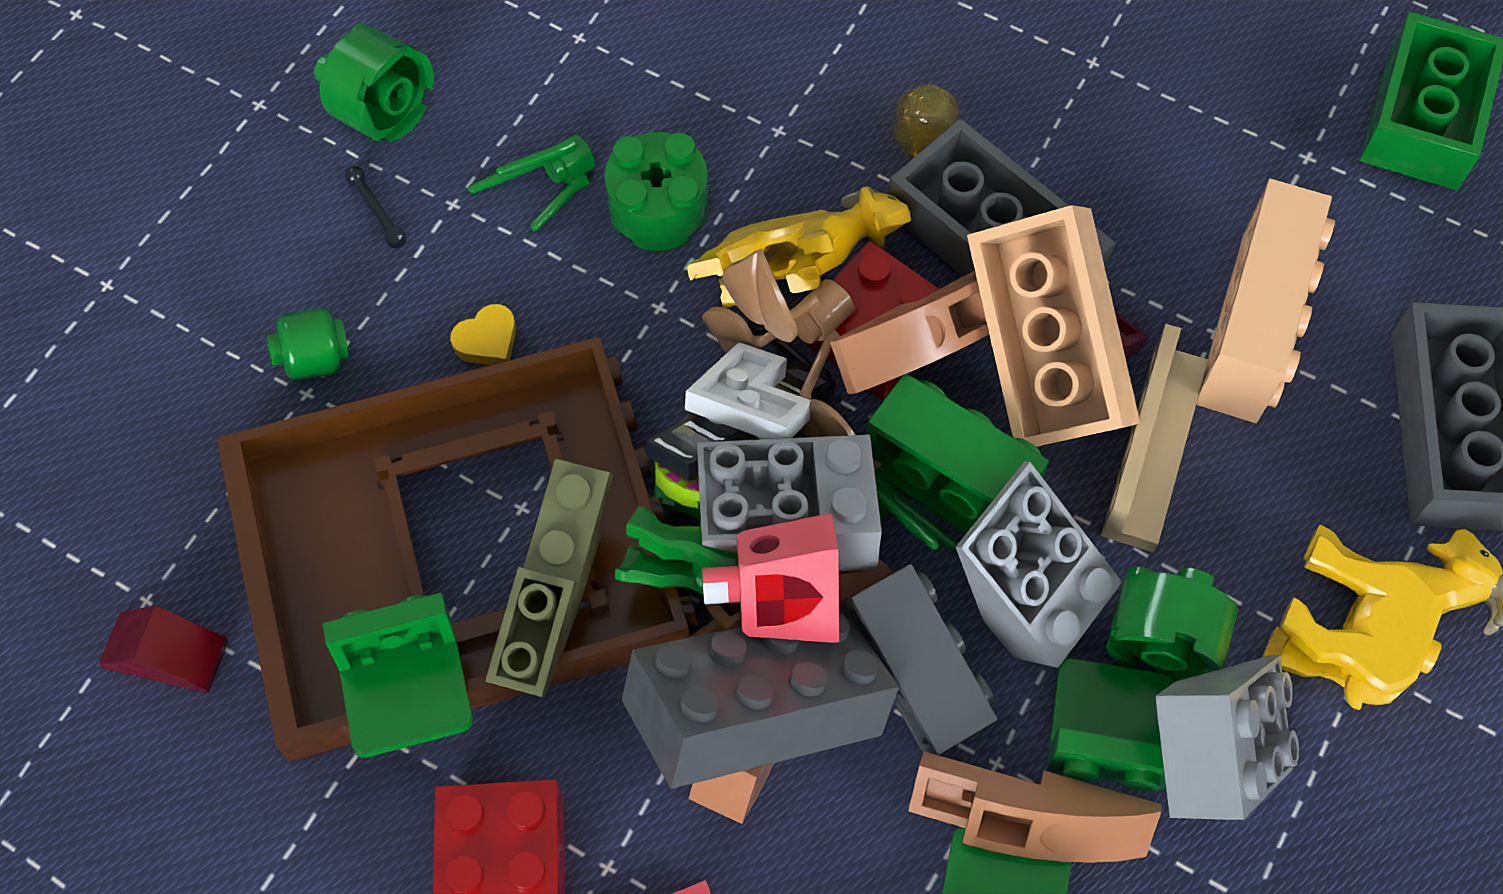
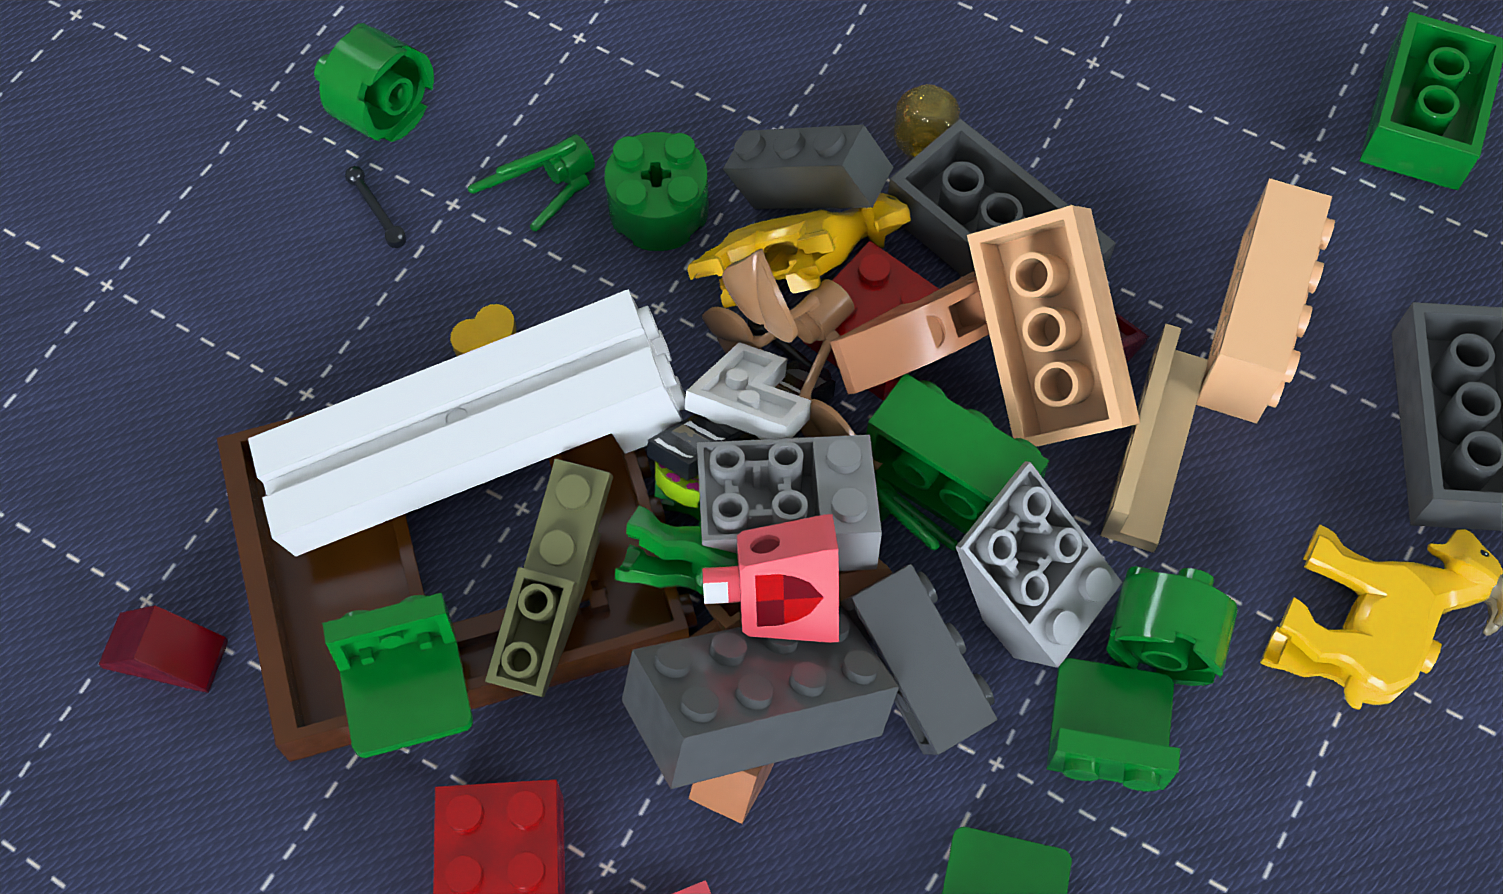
(308, 344): green head -> none
(468, 422): none -> white brick
(809, 167): none -> dark grey brick
(1040, 821): nougat slope -> none
(1226, 739): light grey slope -> none

